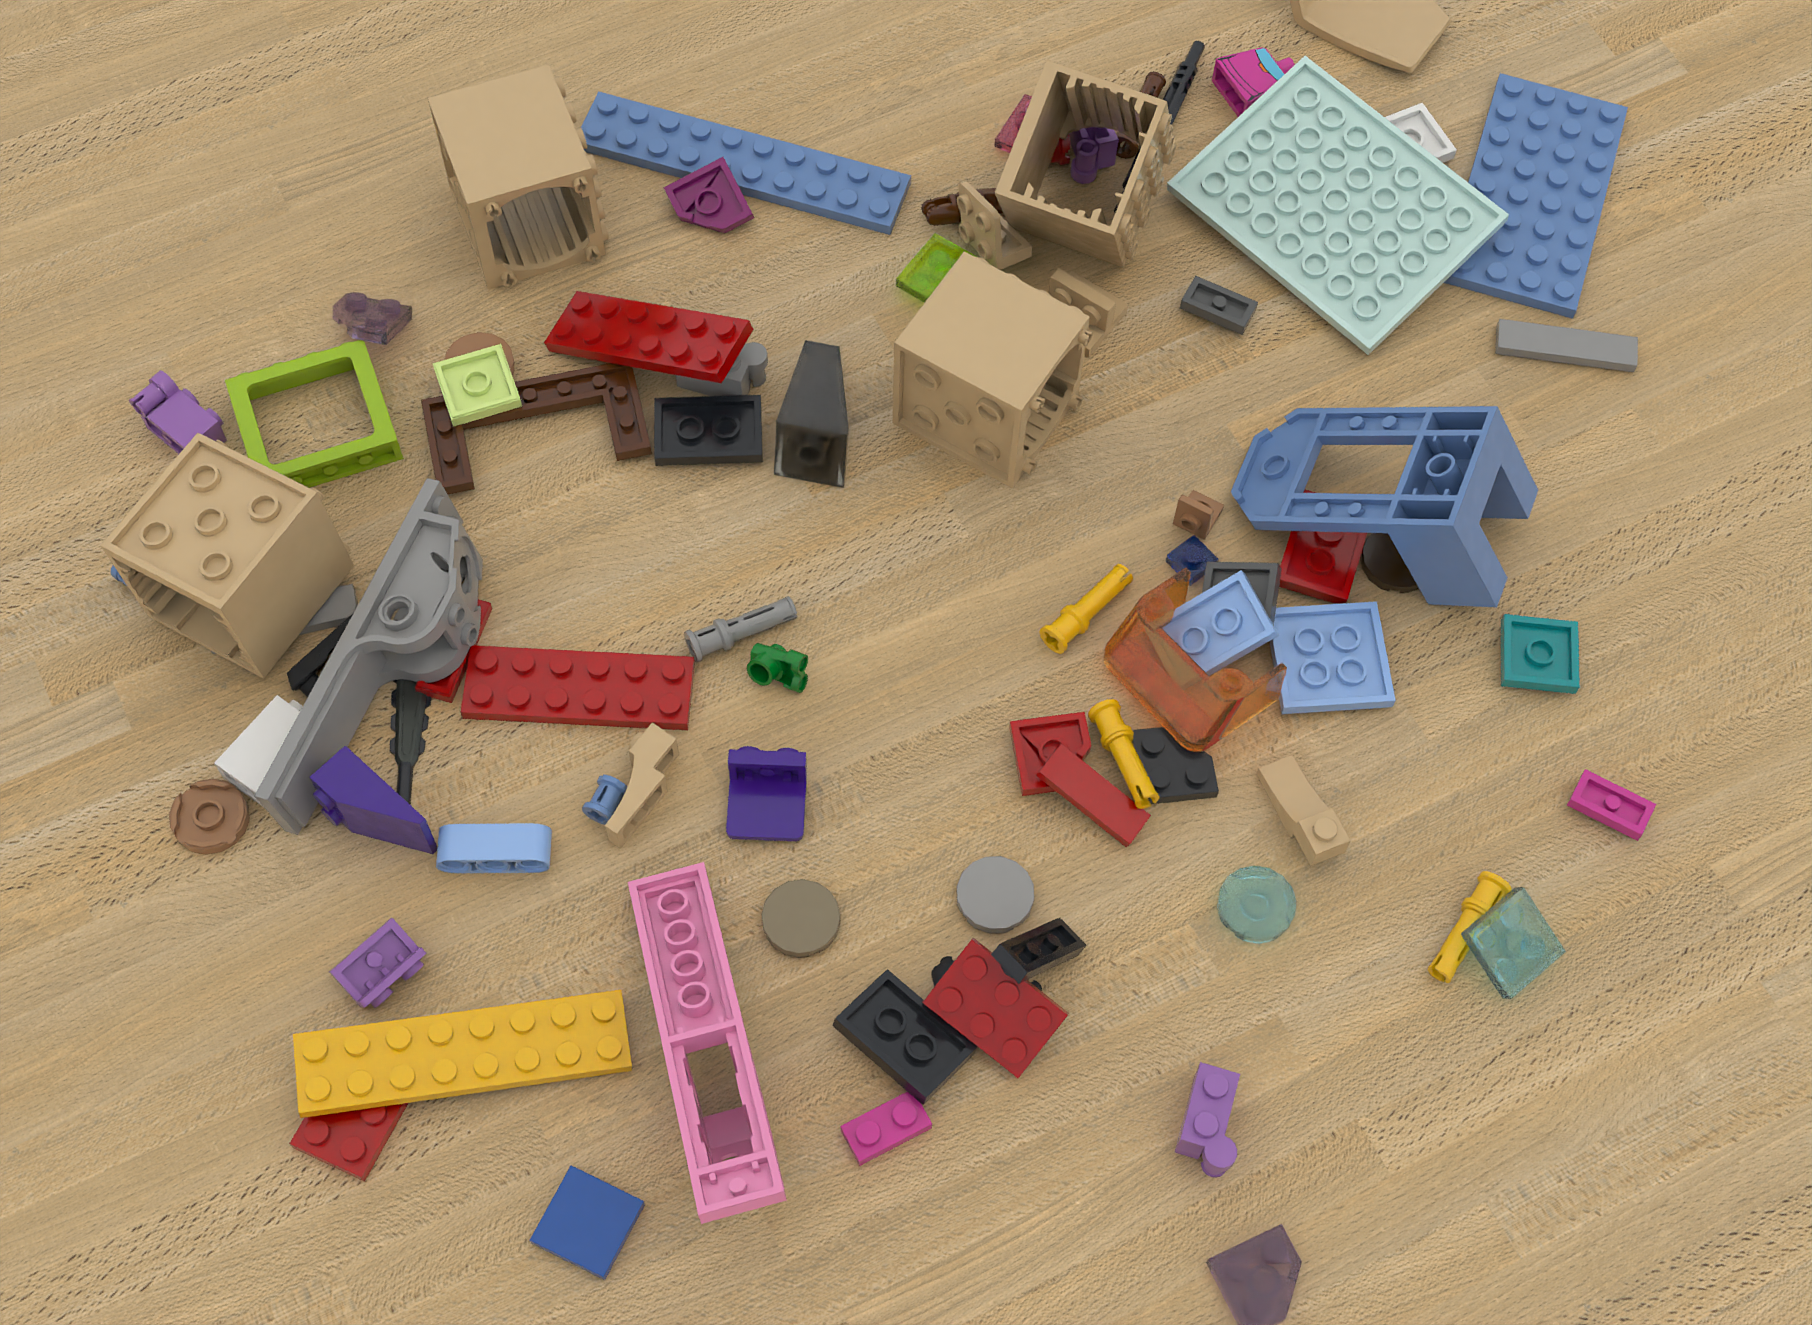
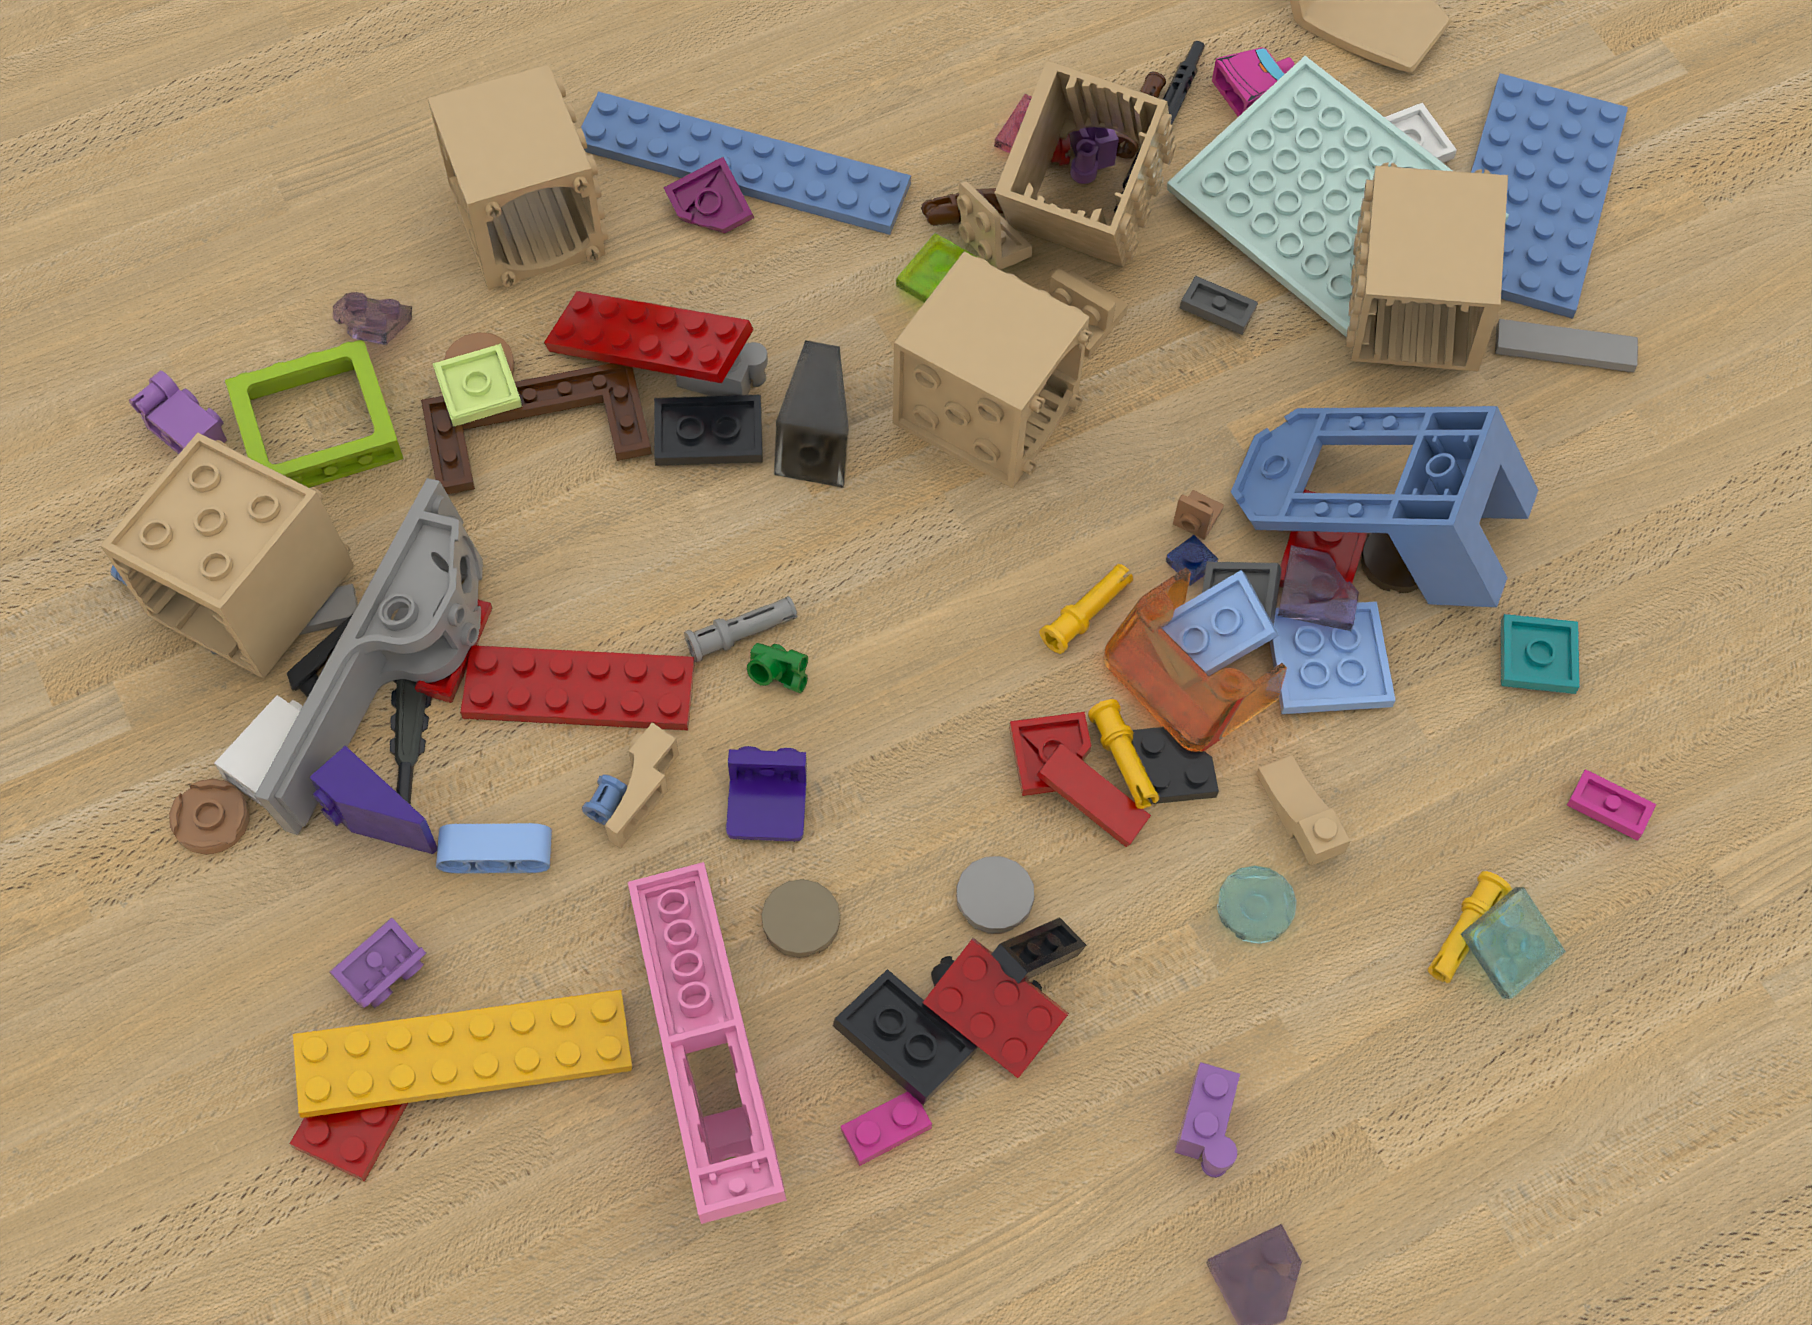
(587, 1222): blue tile -> none
(1317, 591): none -> clear purple plate
(1427, 267): none -> tan piece

